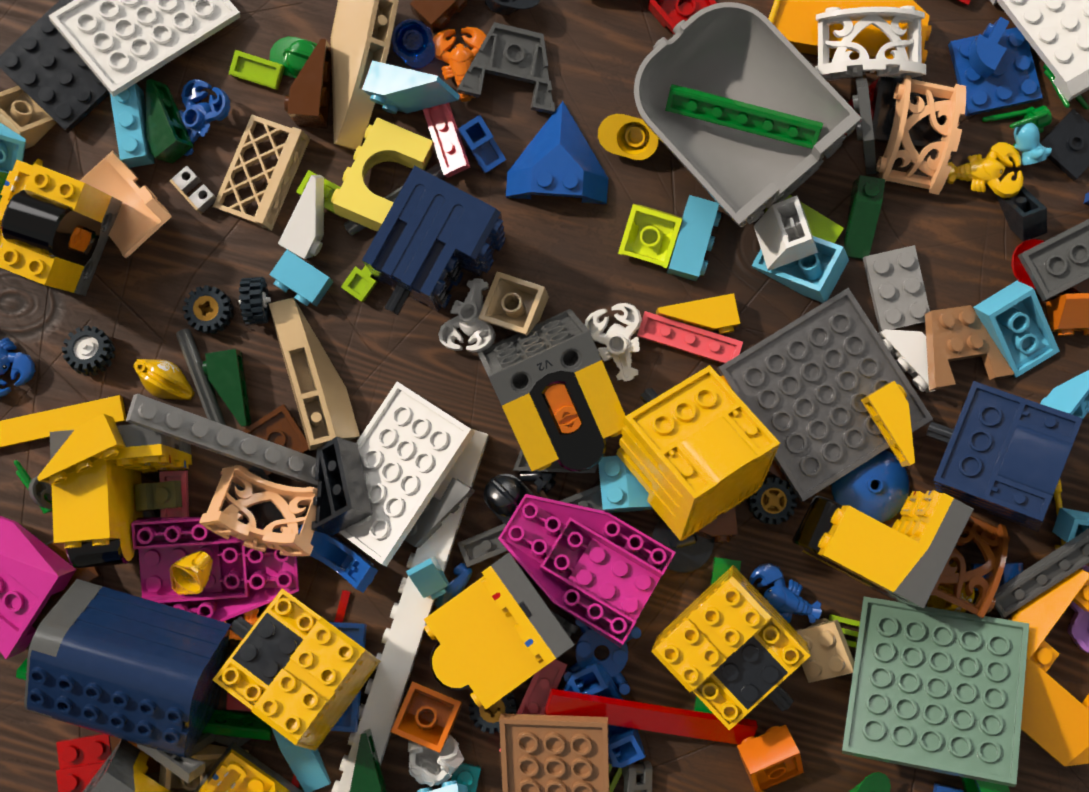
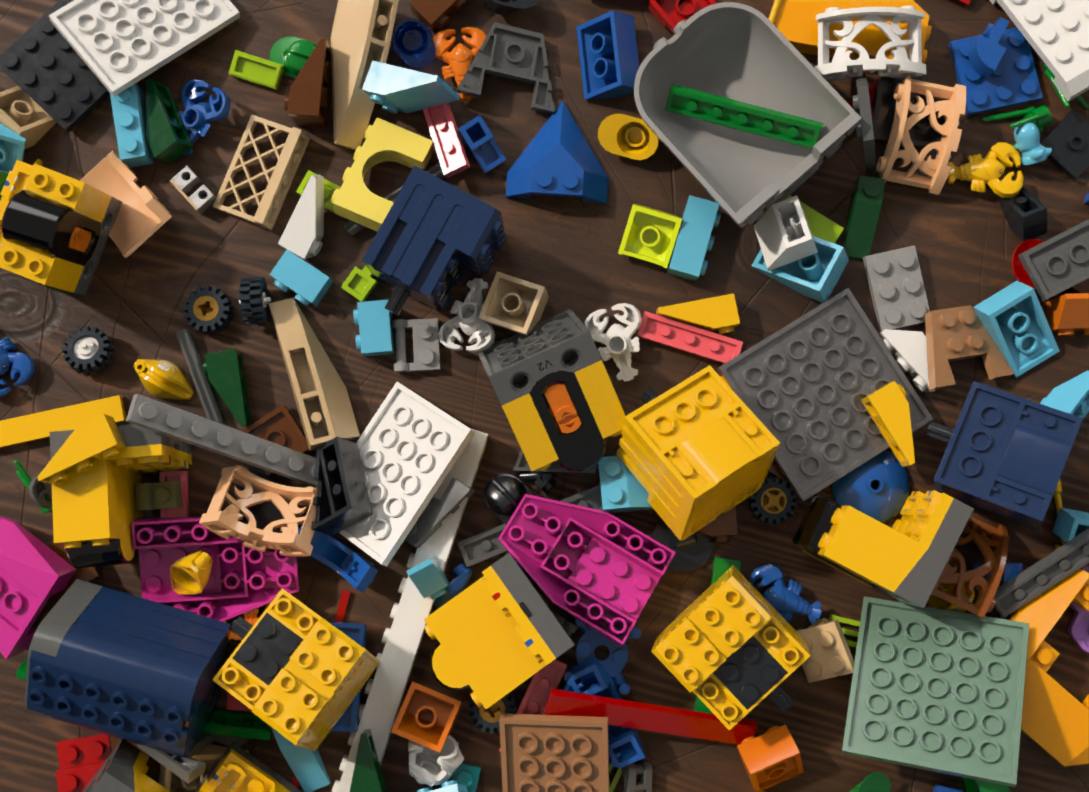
(374, 328): none -> medium azure brick
(425, 345): none -> light grey plate
(608, 56): none -> blue slope

